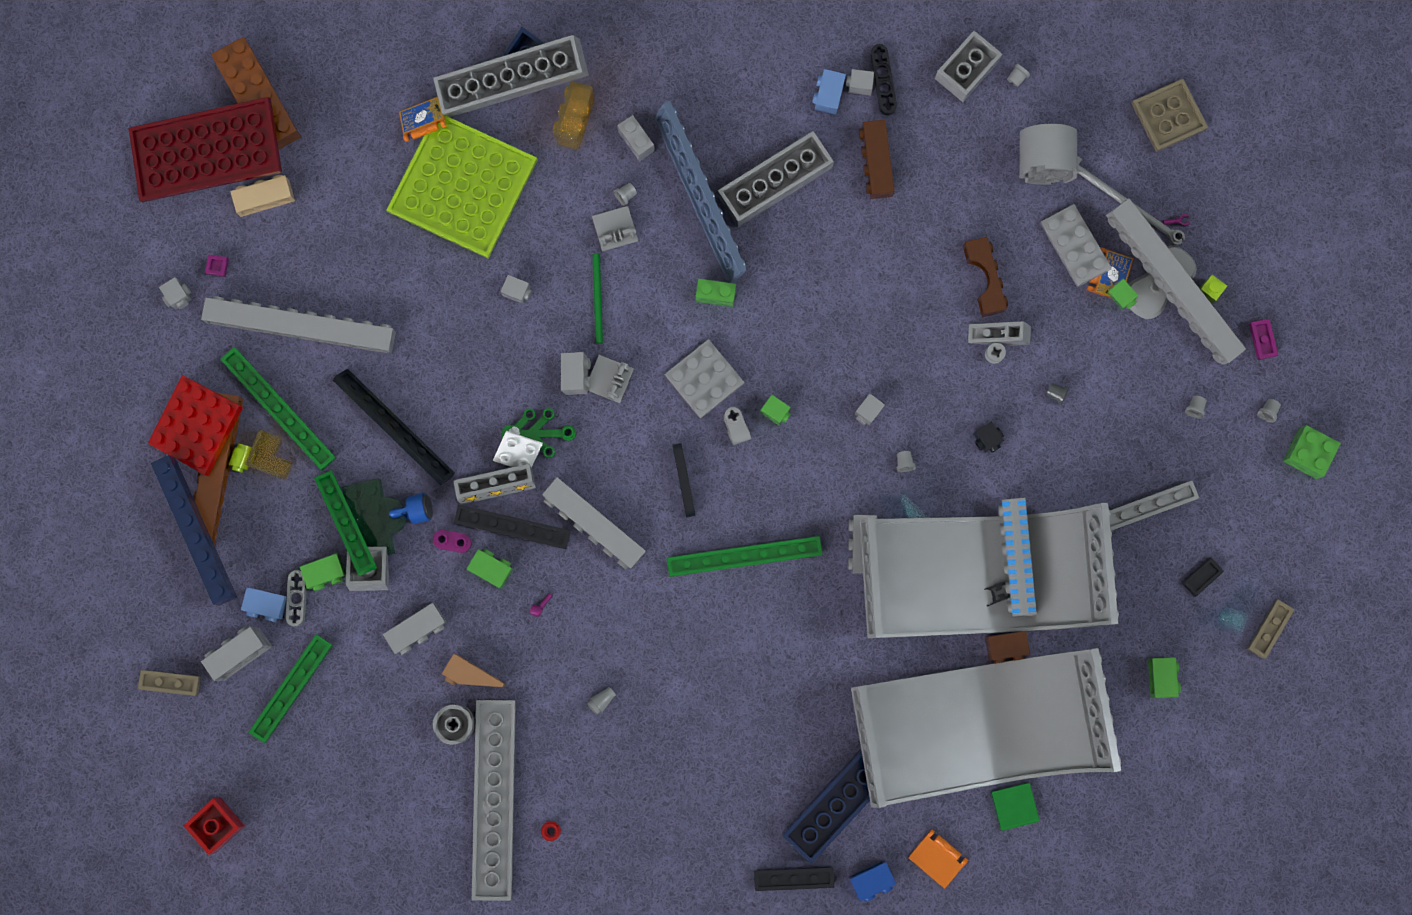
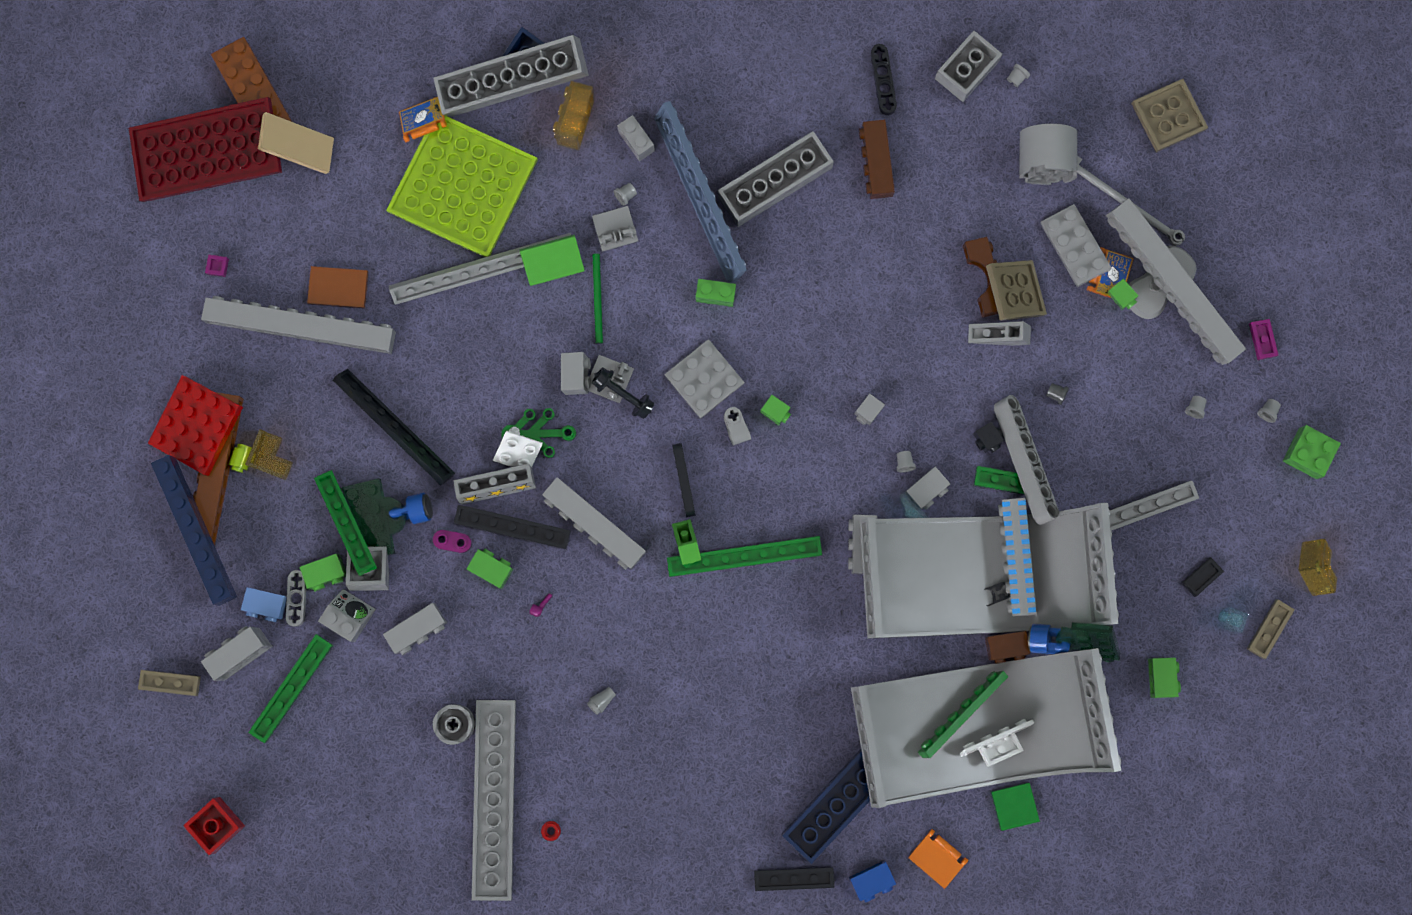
(175, 294): light grey brick -> none
(262, 195): tan brick -> none
(278, 408): green plate -> none
(295, 143): none -> tan tile
(337, 287): none -> dark orange tile
(347, 615): none -> light grey slope
(460, 274): none -> light grey plate
(464, 672): medium nougat slope -> none
(516, 289): light grey brick -> none
(552, 260): none -> bright green tile
(642, 407): none -> black piece
(686, 542): none -> bright green brick
(830, 91): medium blue brick -> none
(860, 82): light grey brick -> none
(928, 488): none -> light grey brick
(958, 718): none -> green plate
(991, 355): light grey wheel -> none
(998, 480): none -> green plate
(1000, 746): none -> white bracket
(1016, 290): none -> dark tan plate
(1026, 460): none -> light grey beam
(1078, 637): none -> plate
(1177, 221): magenta hand -> none
(1212, 288): lime brick -> none
(1316, 567): none -> clear yellow panel

